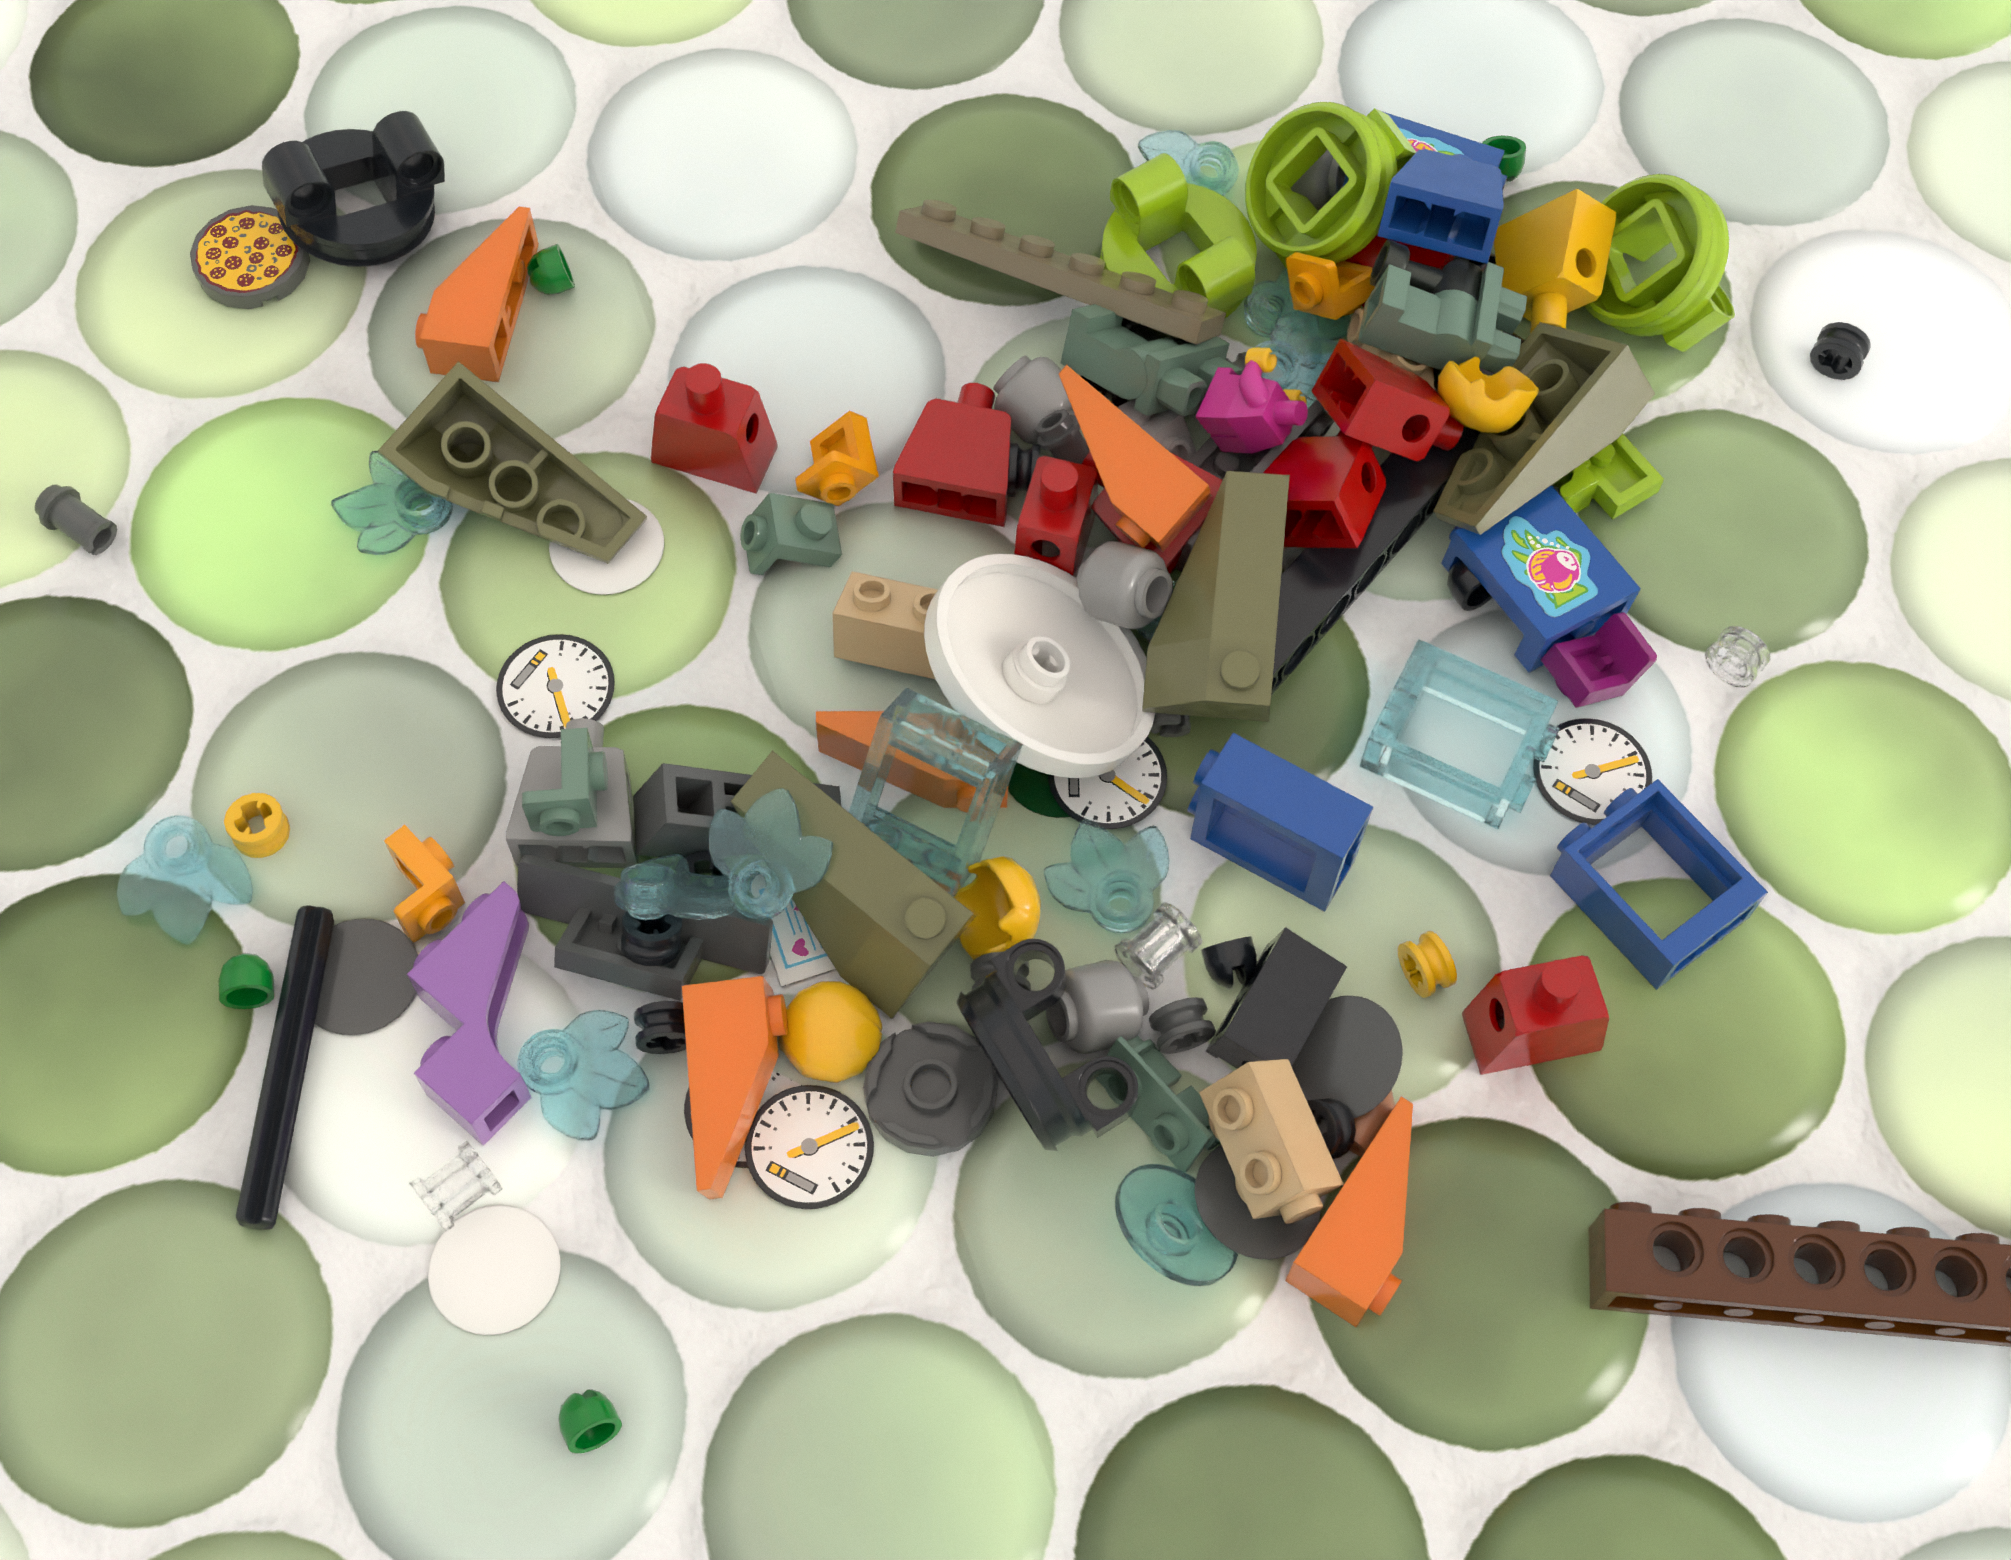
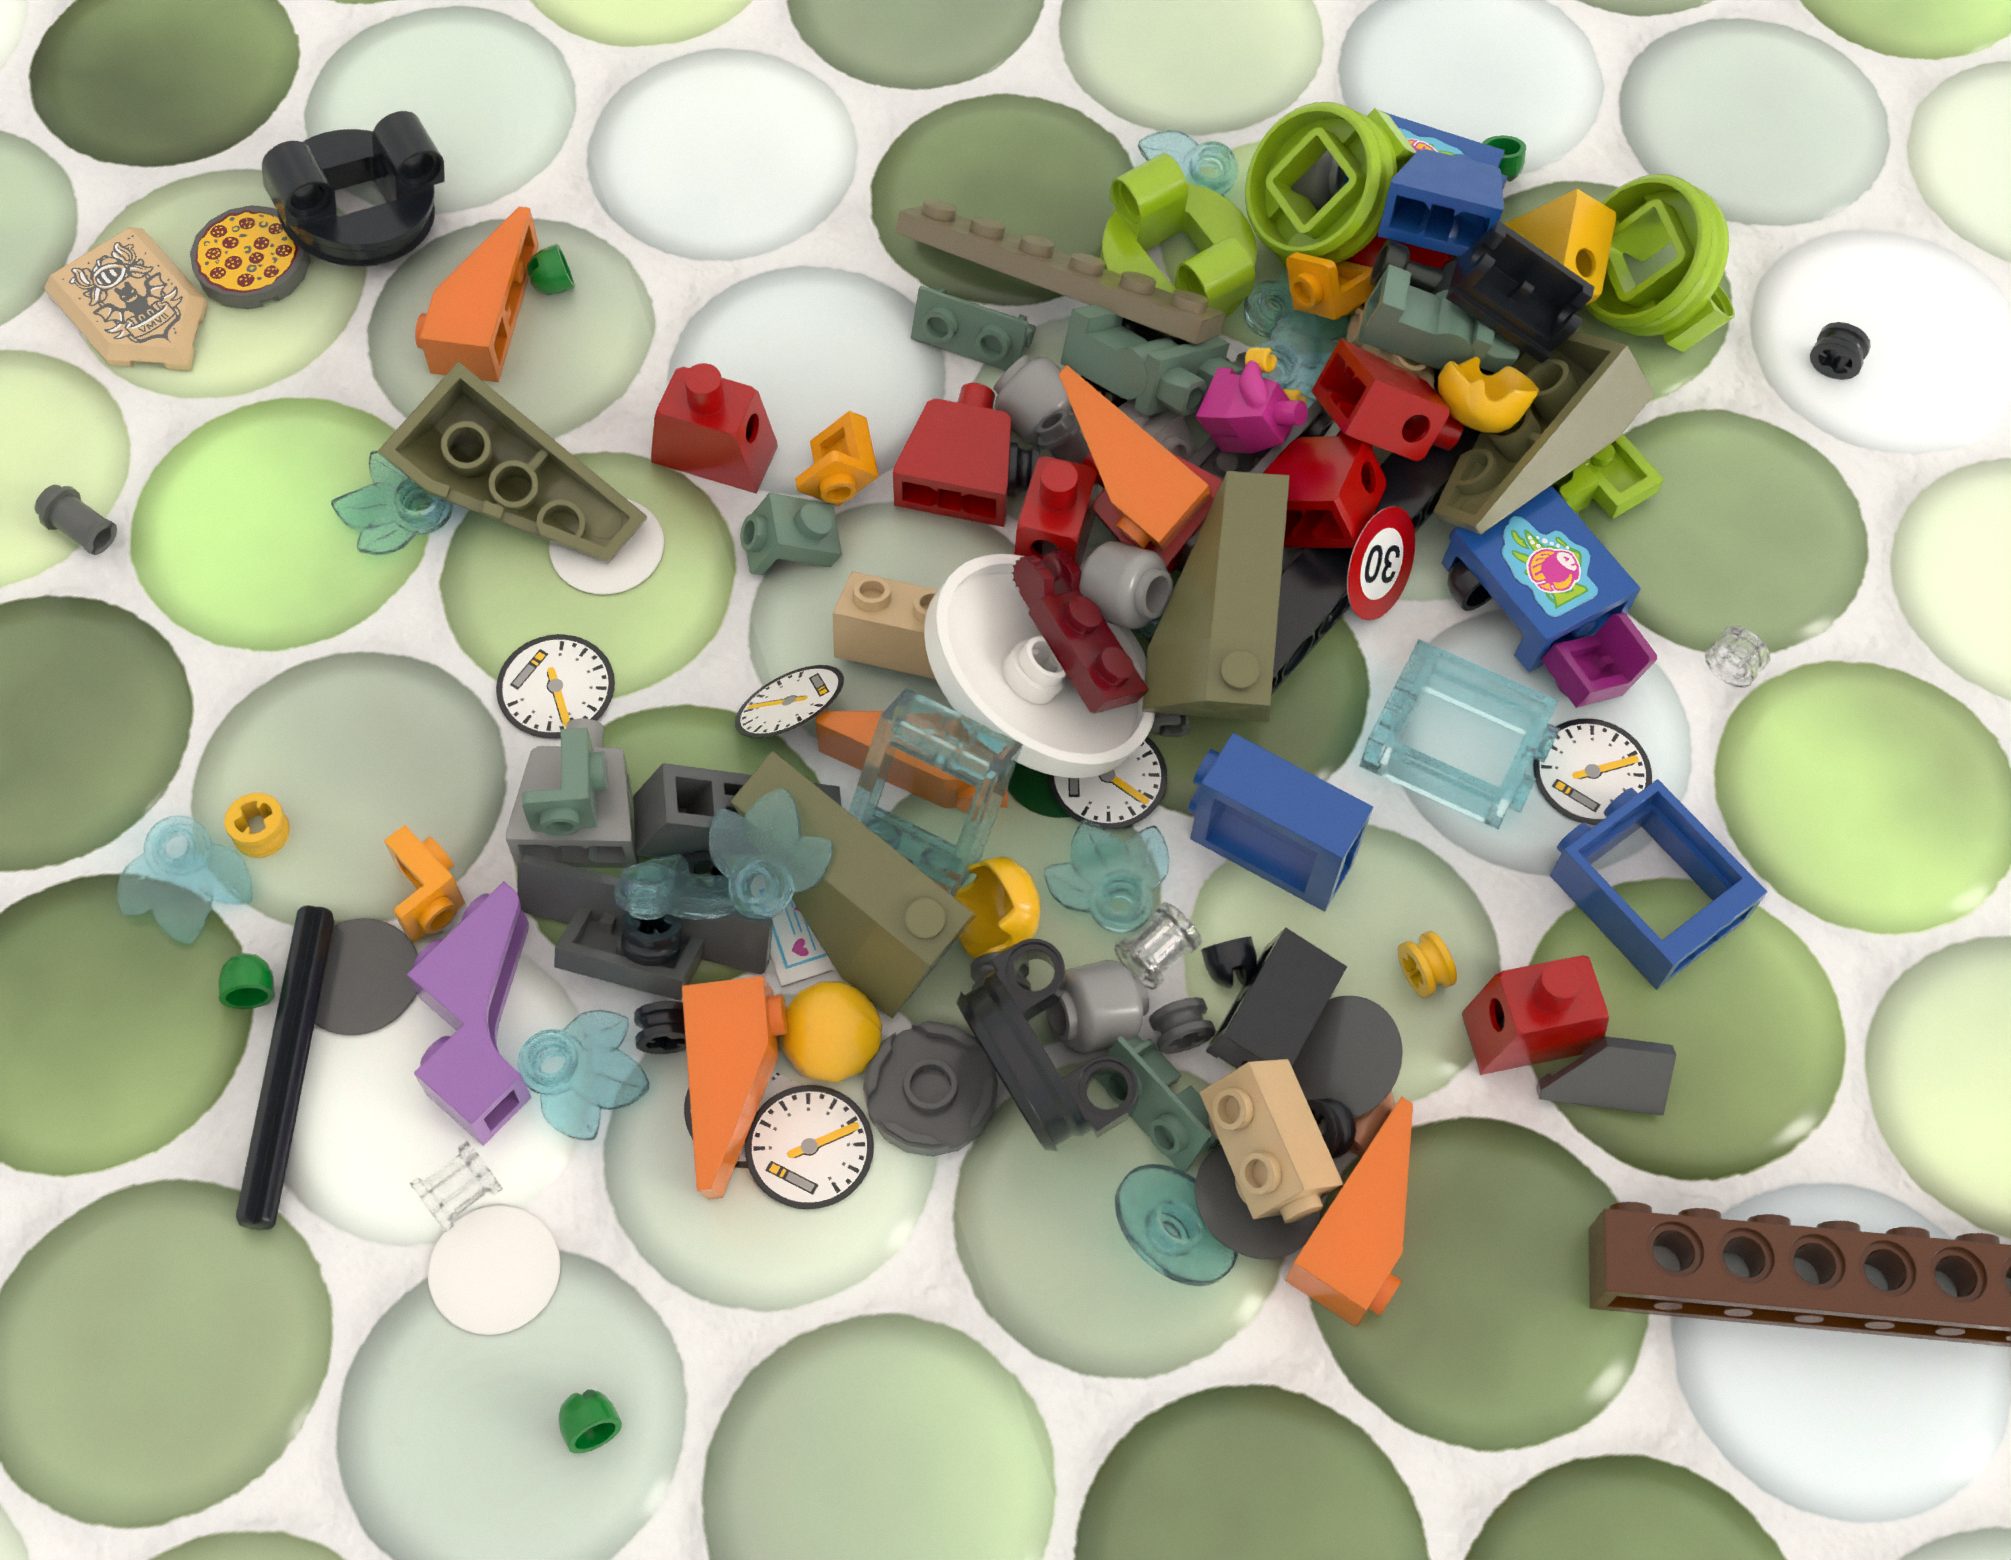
(131, 302): none -> tan tile
(789, 701): none -> white sticker
(970, 328): none -> sand green hinge
(1077, 632): none -> dark red hinge
(1381, 563): none -> sticker
(1519, 291): none -> black hinge
(1615, 1076): none -> dark grey tile

